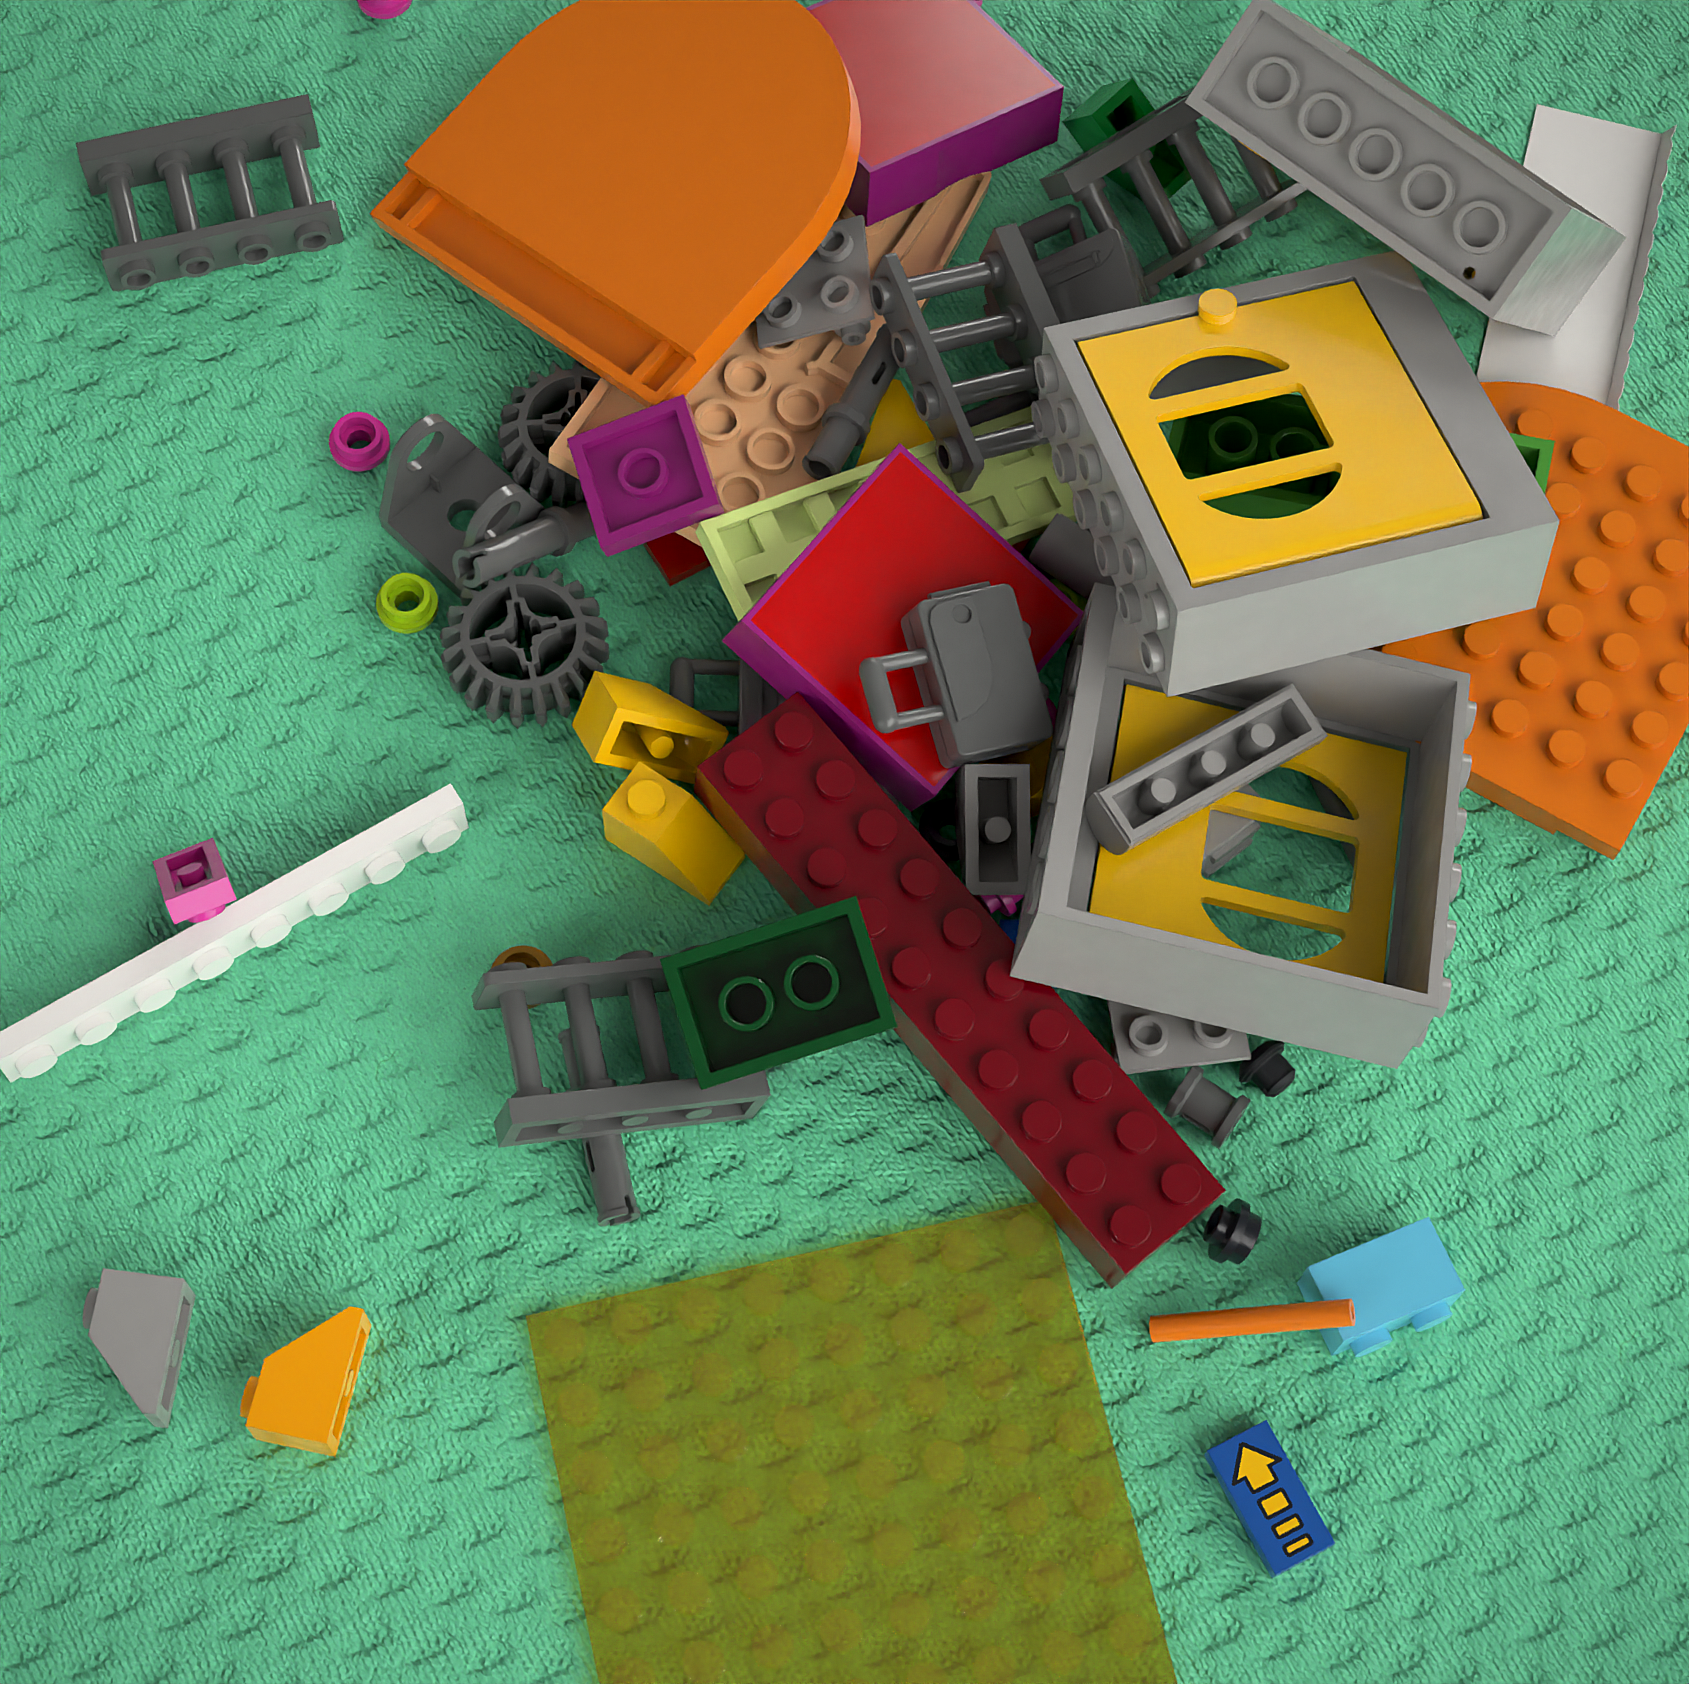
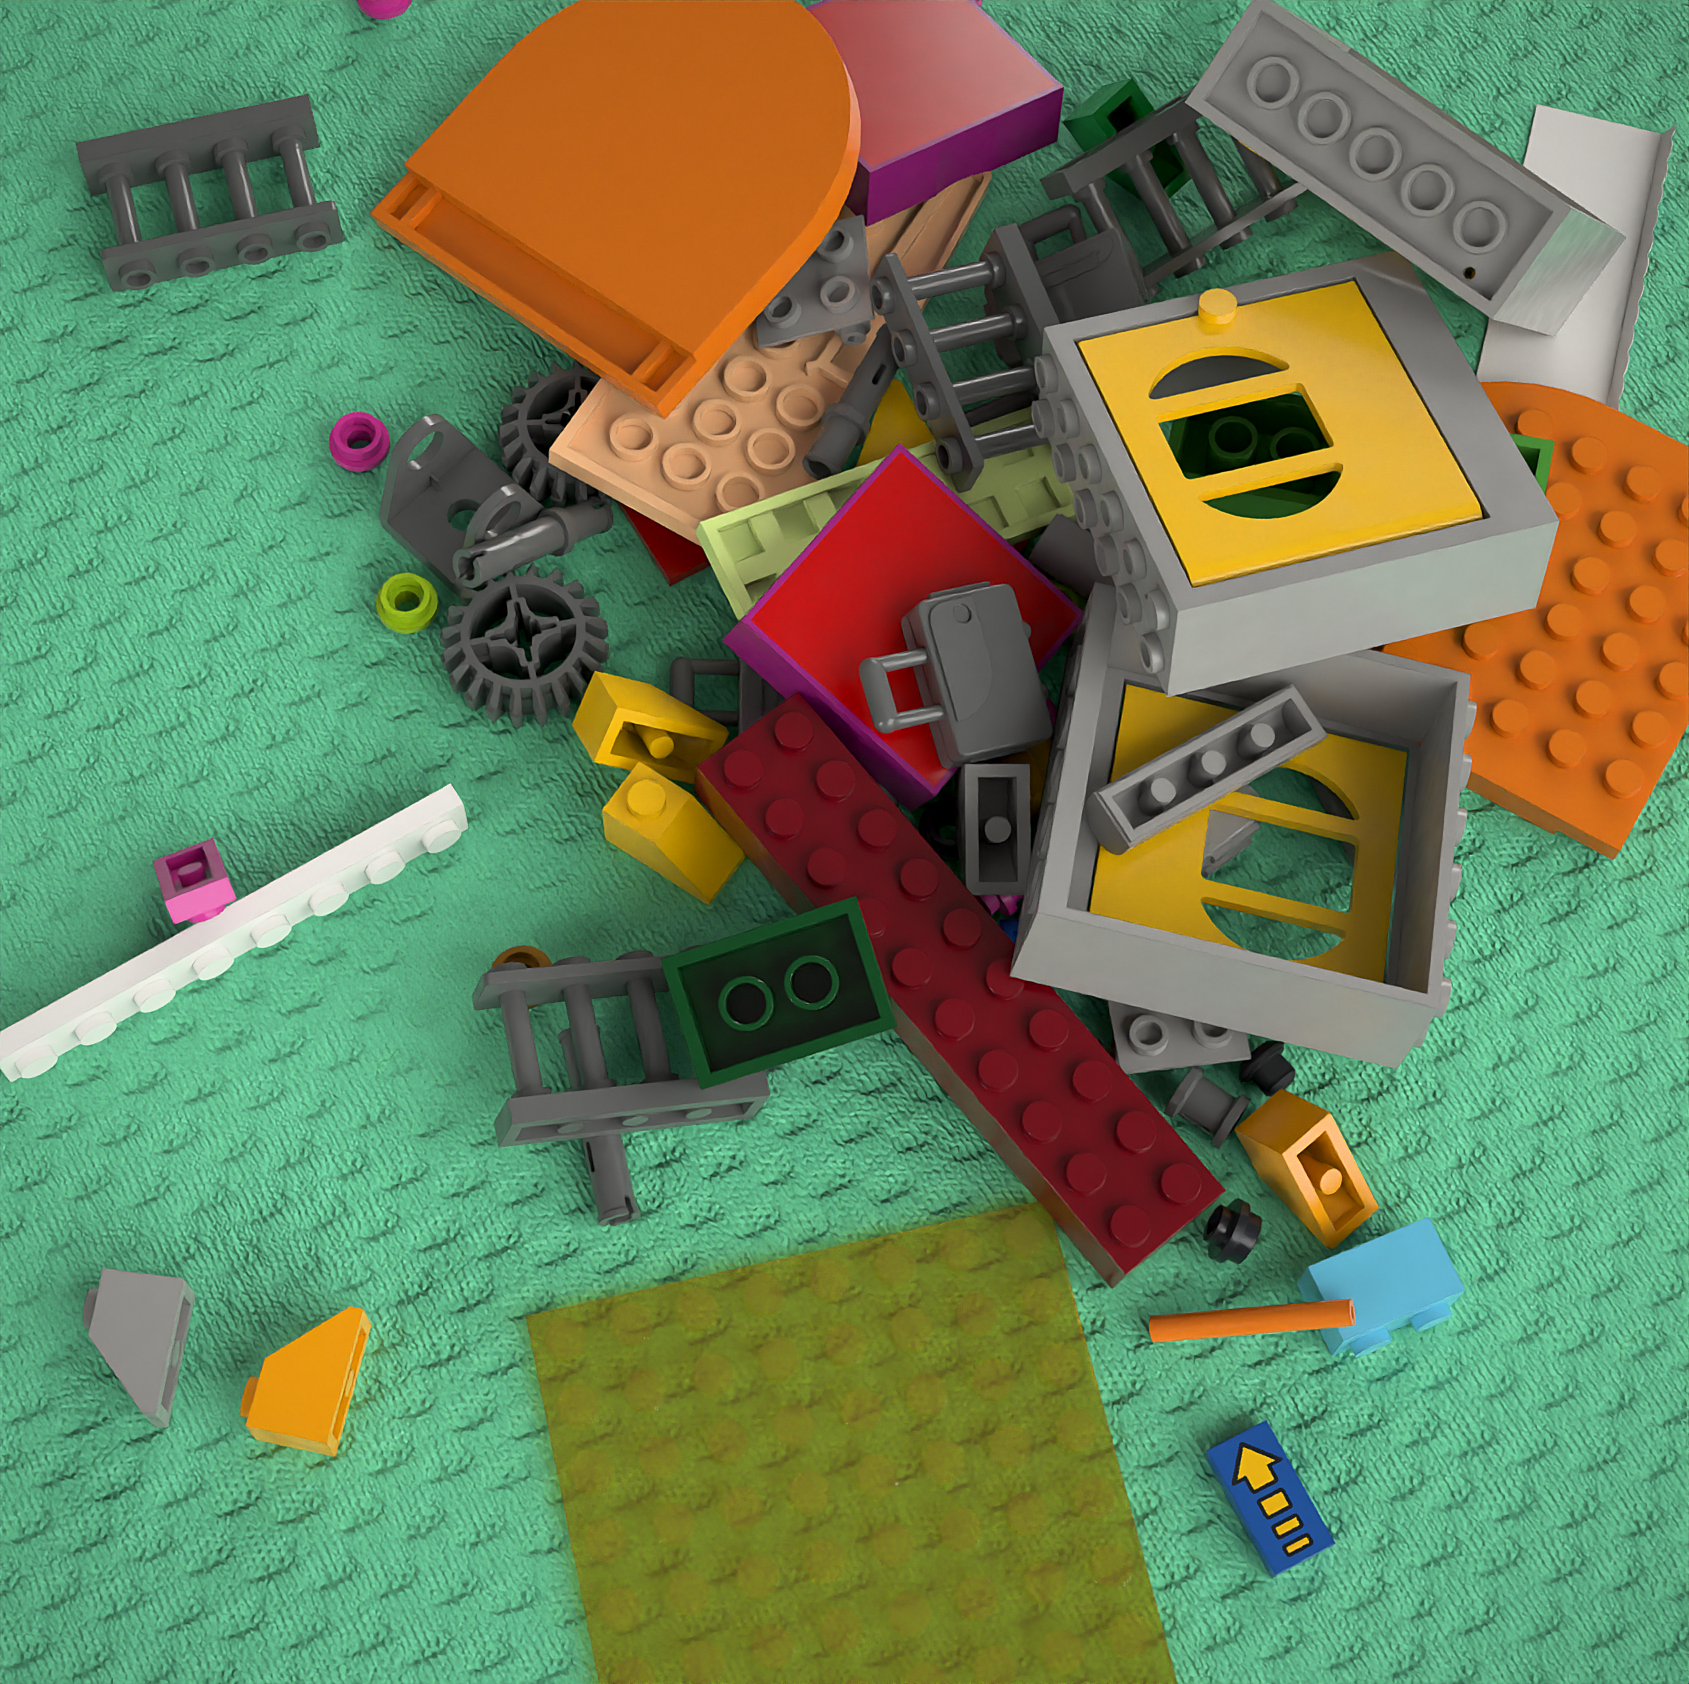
(645, 475): magenta plate -> none
(1307, 1165): none -> light orange slope

